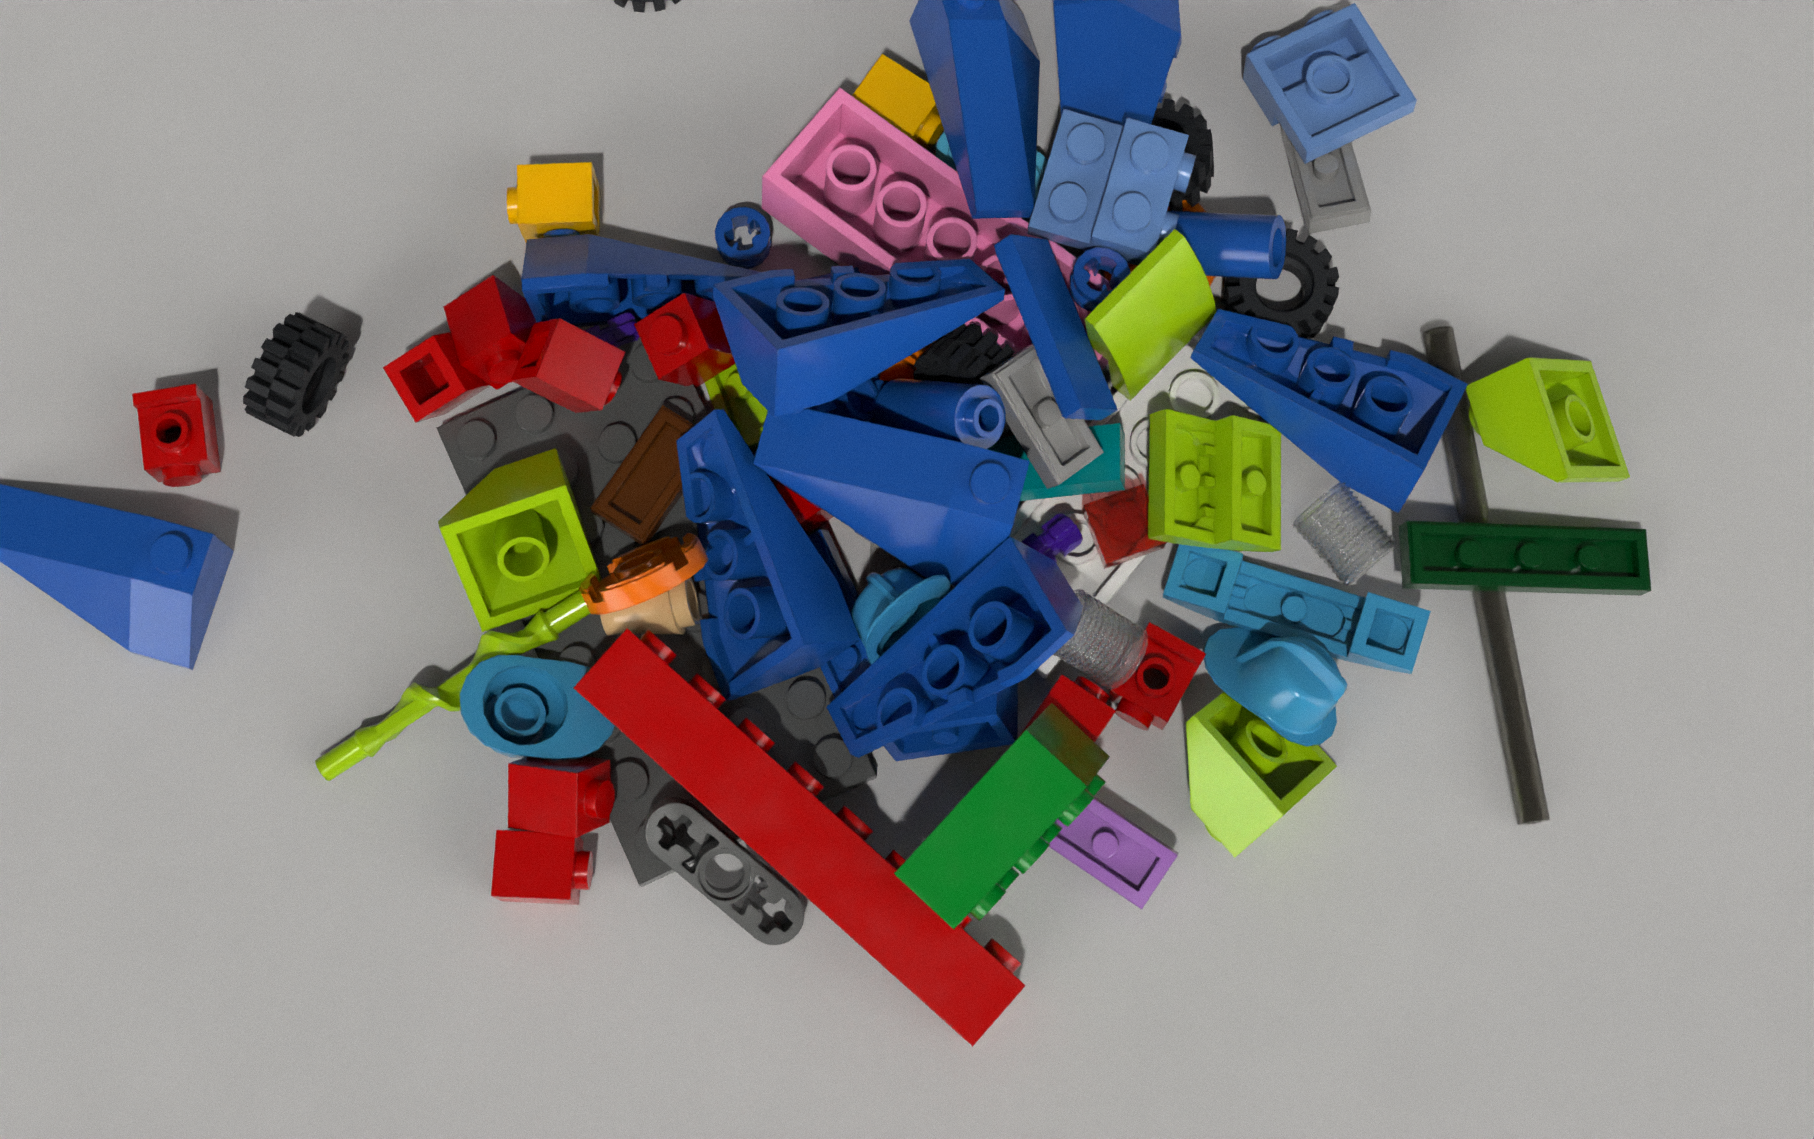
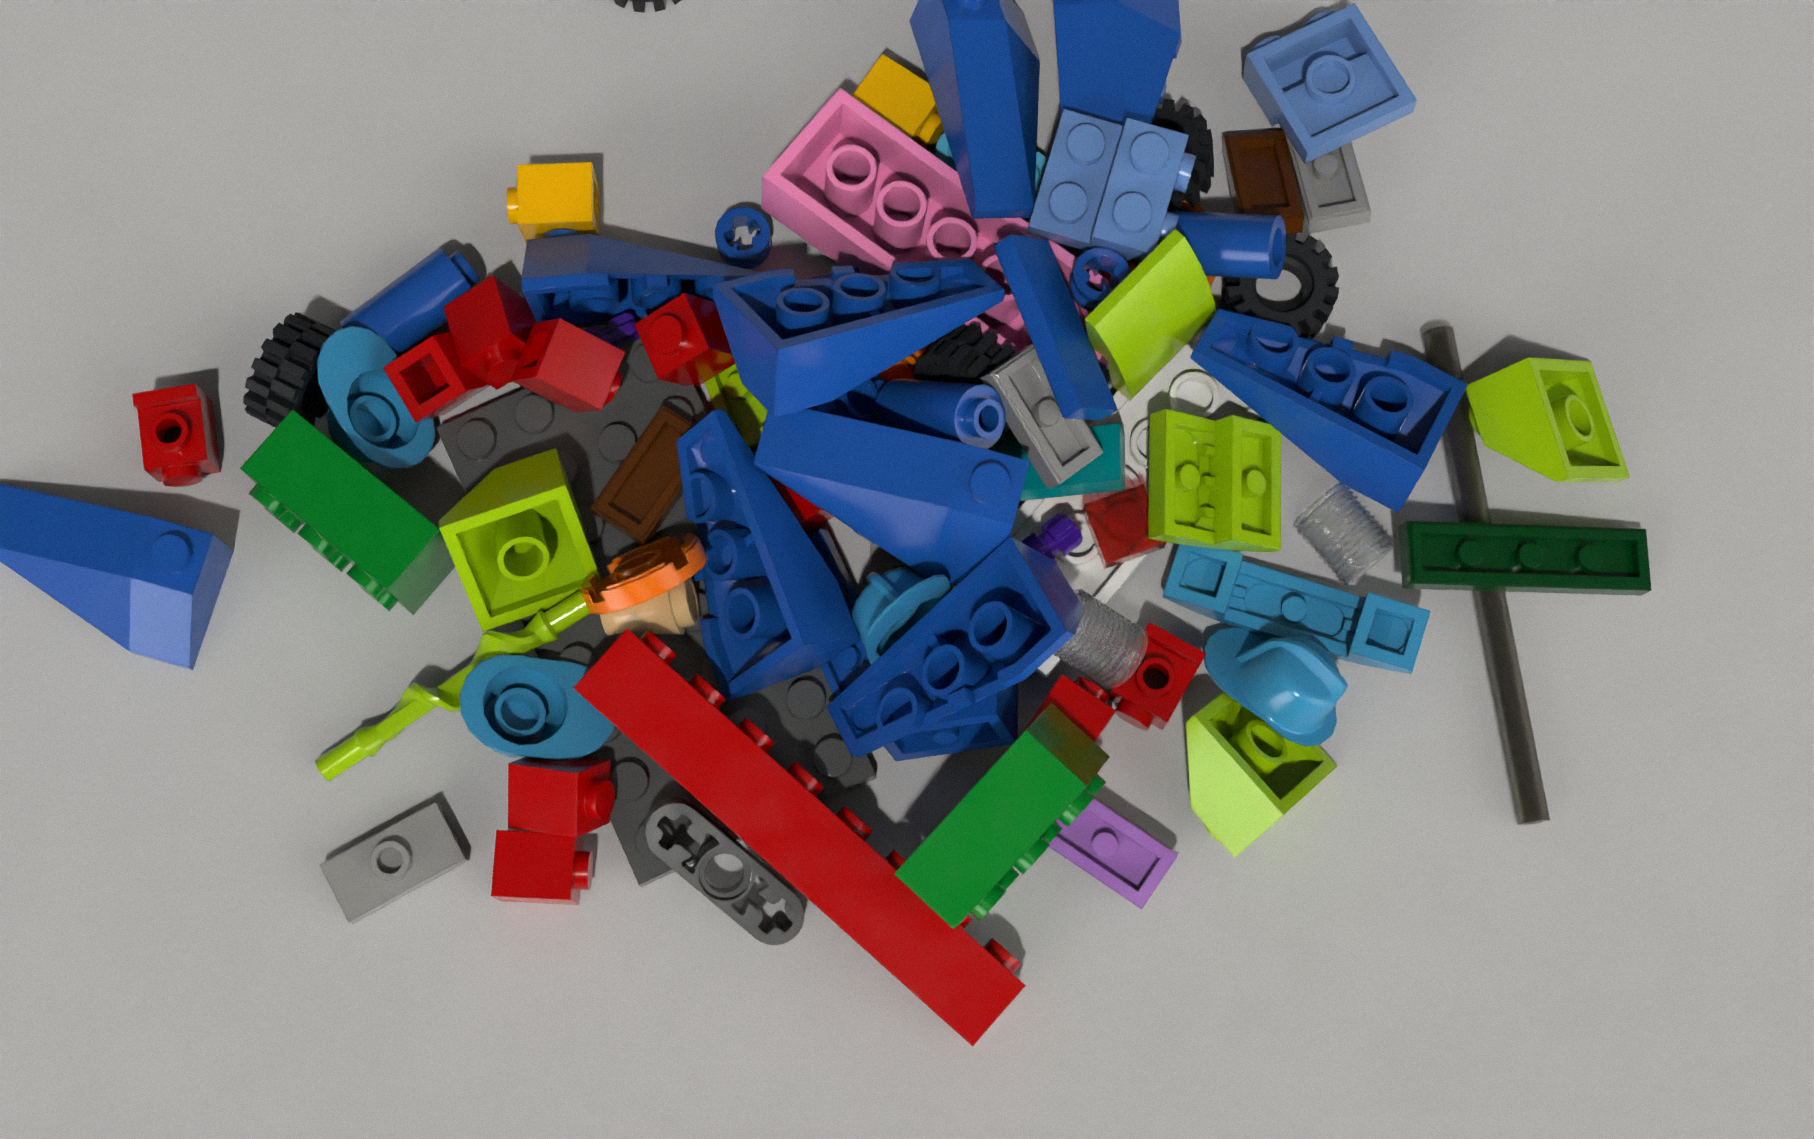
(348, 515): none -> green brick
(364, 407): none -> dark azure piece
(393, 863): none -> light grey plate
(415, 301): none -> blue brick
(1263, 177): none -> reddish brown tile

